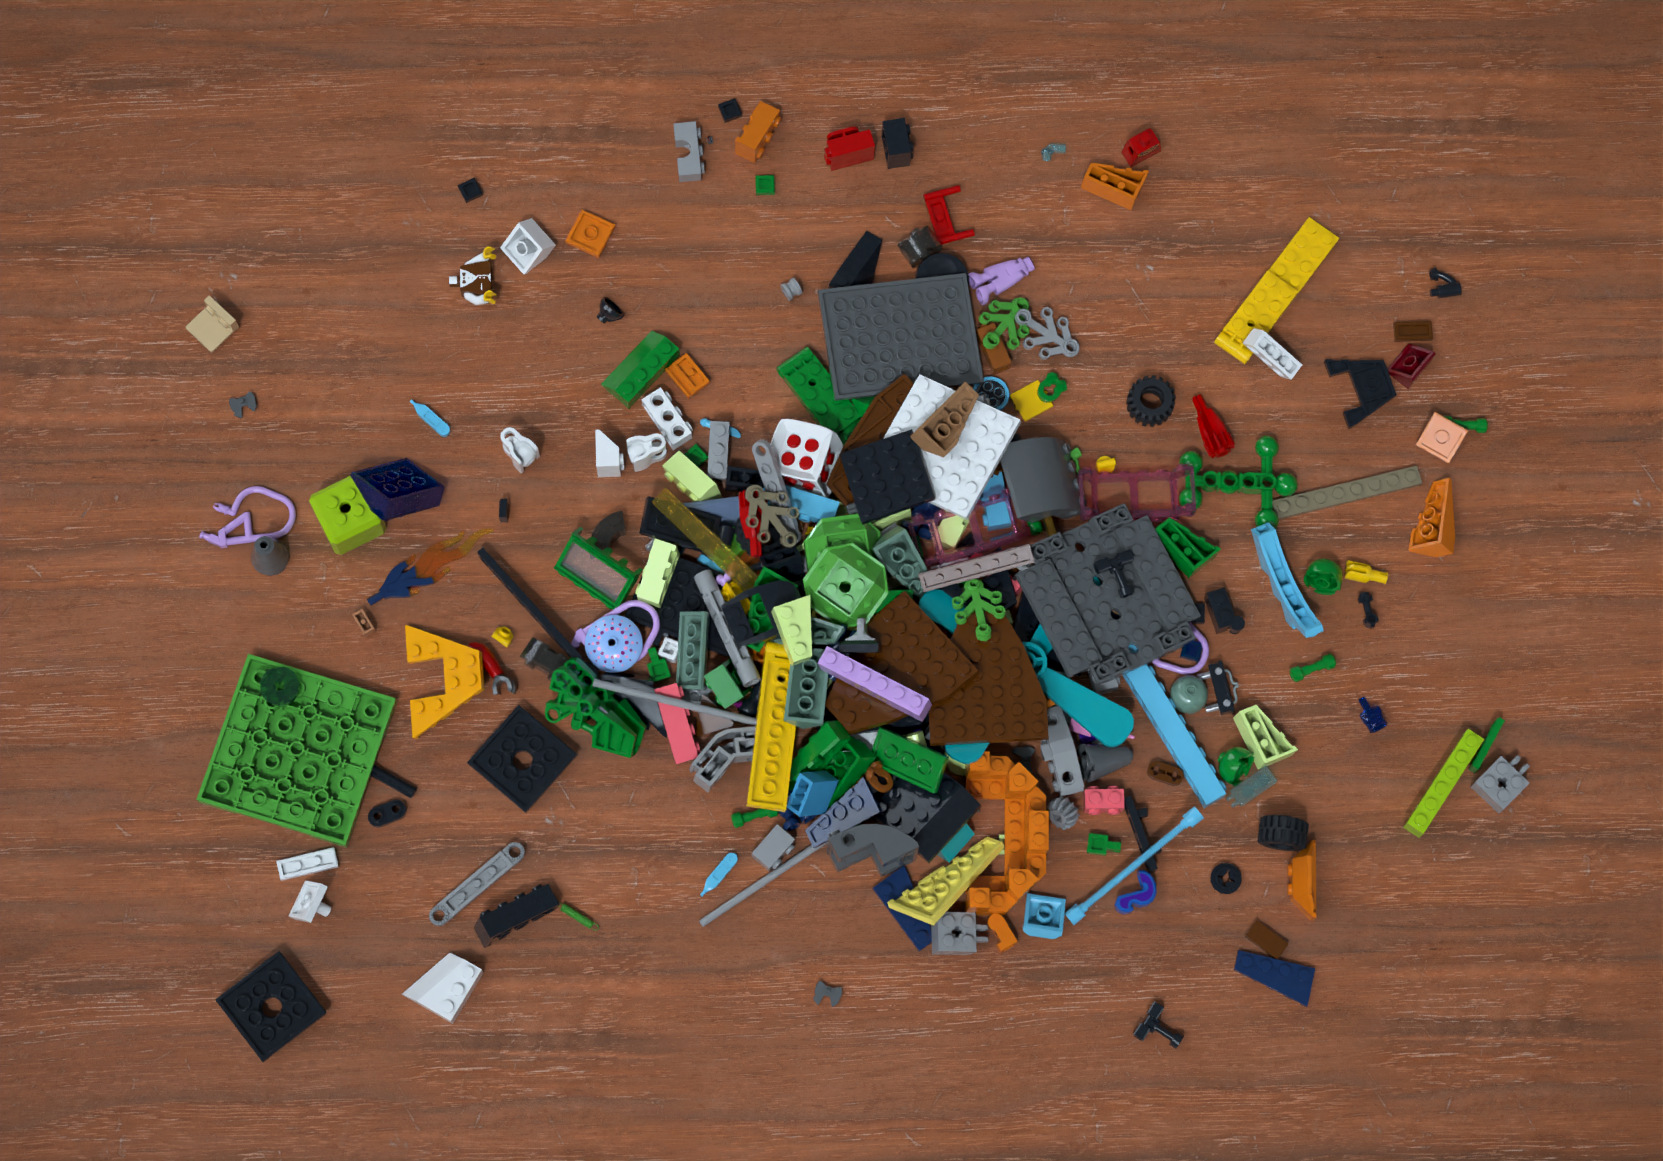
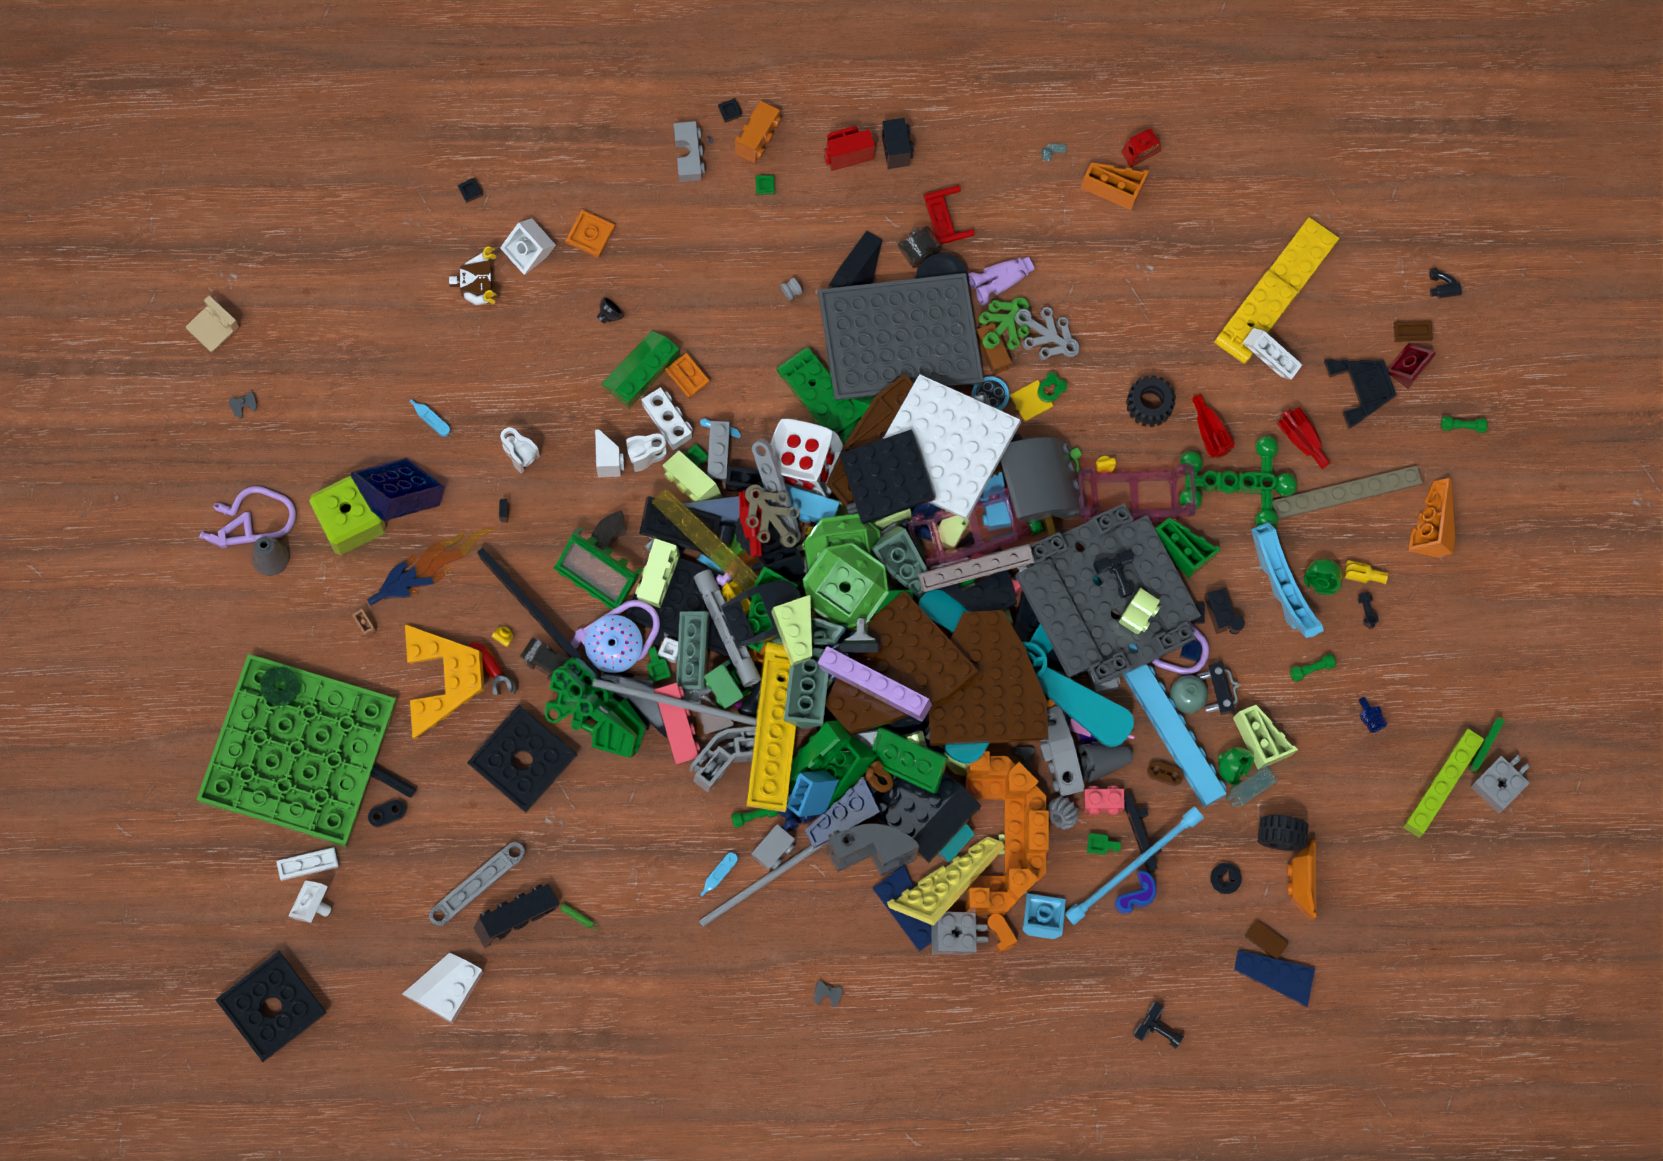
(943, 428): medium nougat wedge -> none
(974, 589): bright green plant -> none
(1139, 611): none -> yellowish green brick
(1303, 435): none -> red piece
(1441, 437): tile -> none

